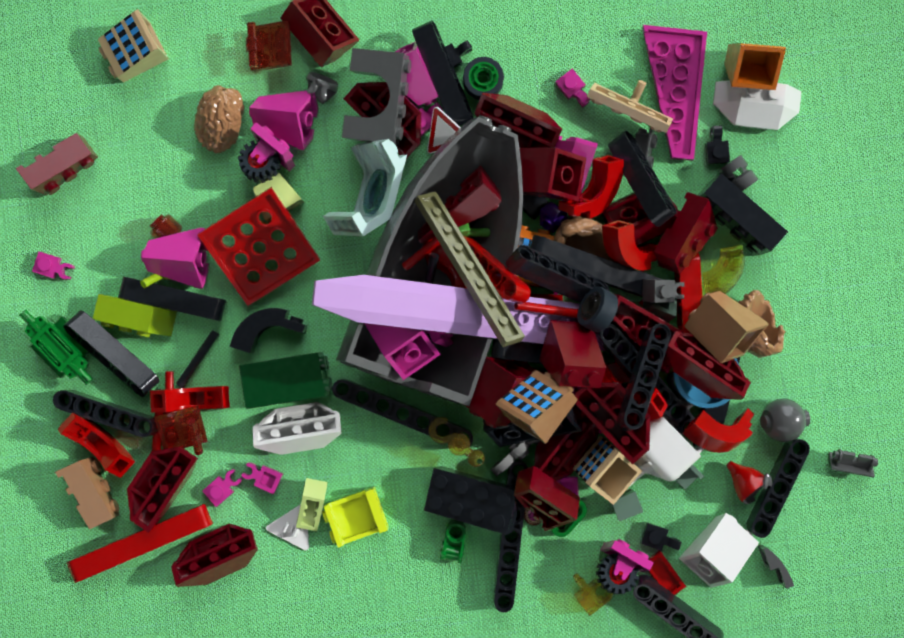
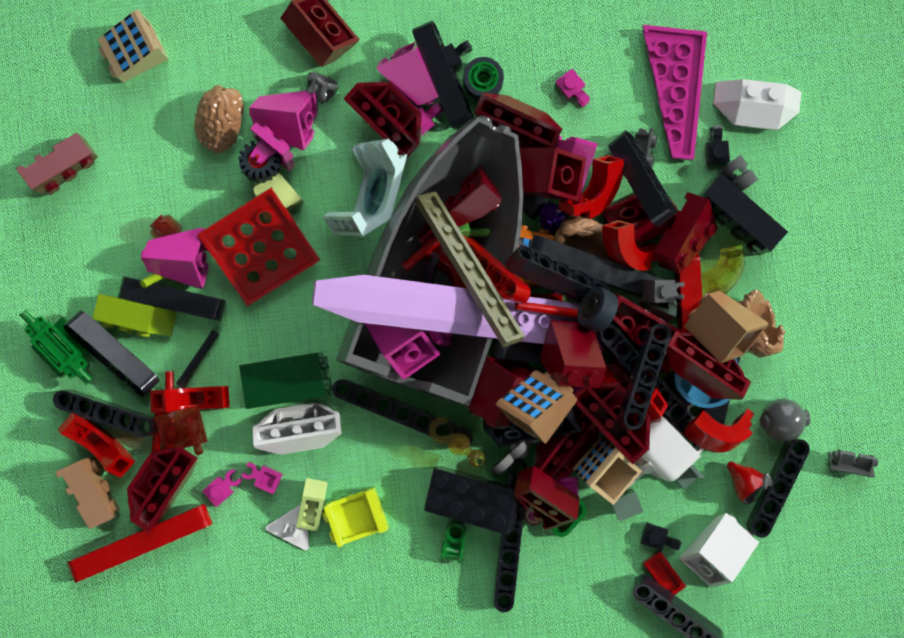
(50, 265): dark pink plate -> none
(214, 556): dark red wedge -> none
(251, 328): black arch -> none
(268, 45): clear red plate -> none
(393, 69): dark grey arch -> none
(441, 129): piece -> none
(587, 597): clear yellow piece -> none
(620, 567): plate -> none
(630, 107): tan plate -> none
(754, 65): orange slope -> none
(772, 562): dark grey slope -> none

